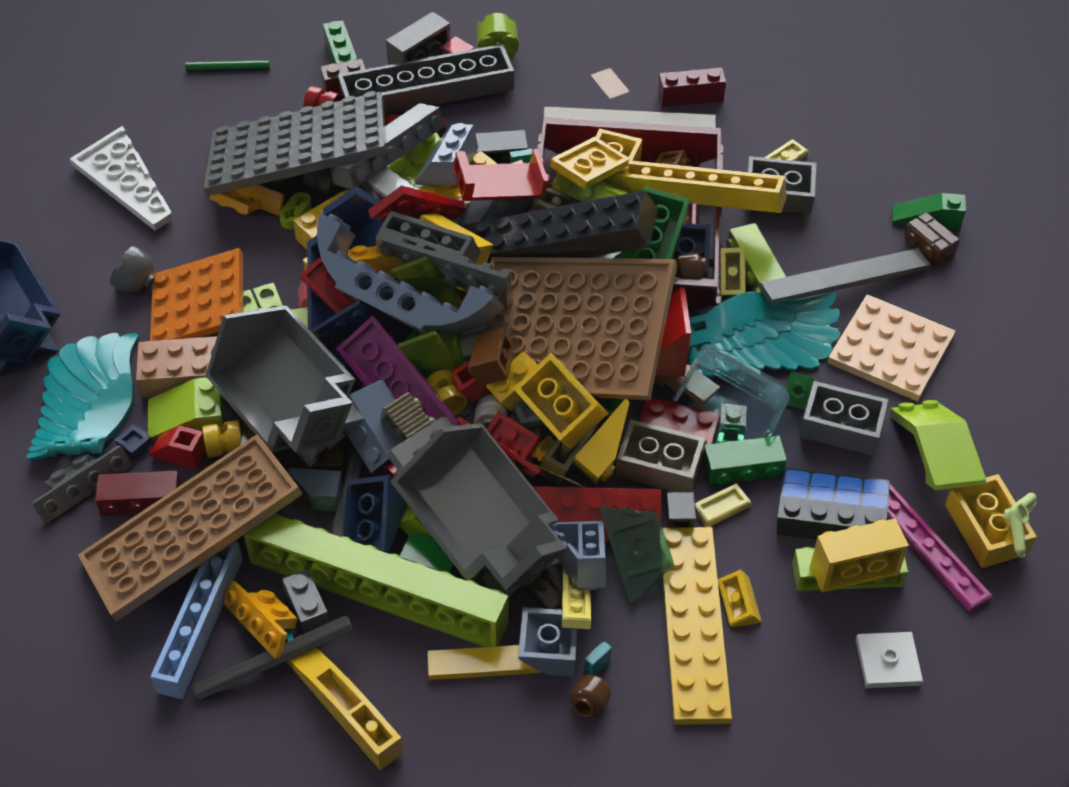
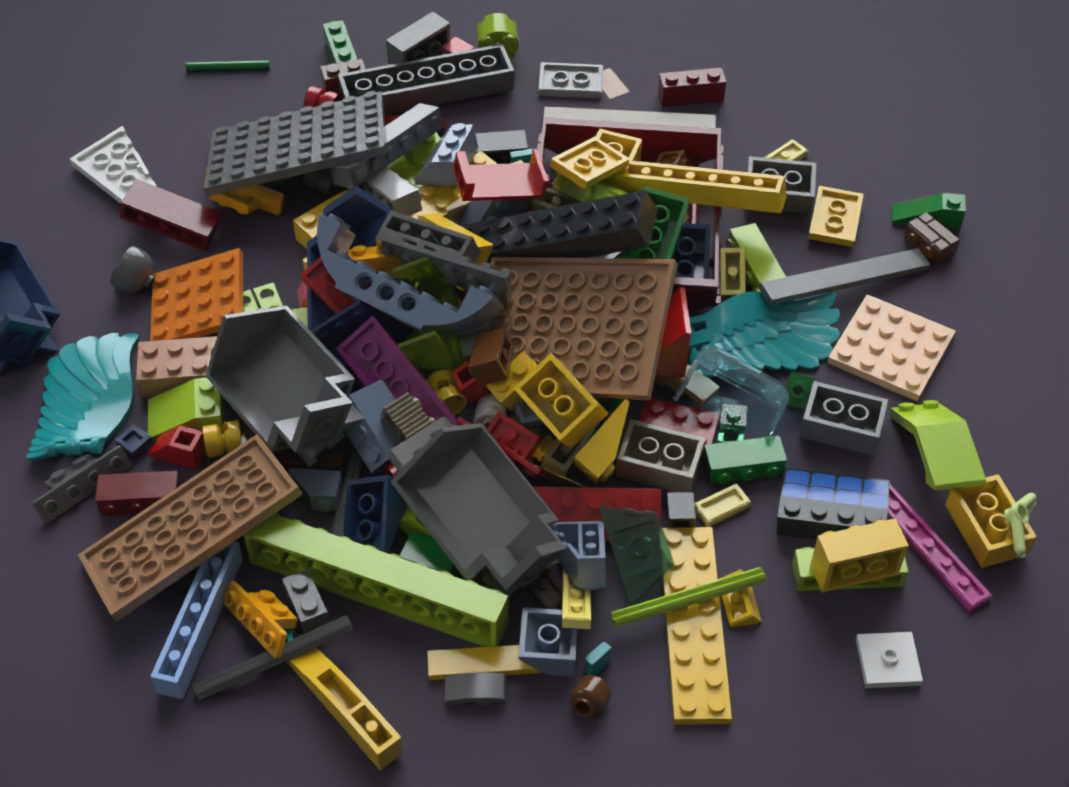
(170, 215): none -> brick
(292, 208): lime beam -> none
(417, 203): red plate -> none
(480, 687): none -> dark grey slope
(570, 80): none -> light grey tile
(687, 597): none -> lime axle
(691, 266): reddish brown head -> none
(836, 216): none -> yellow plate

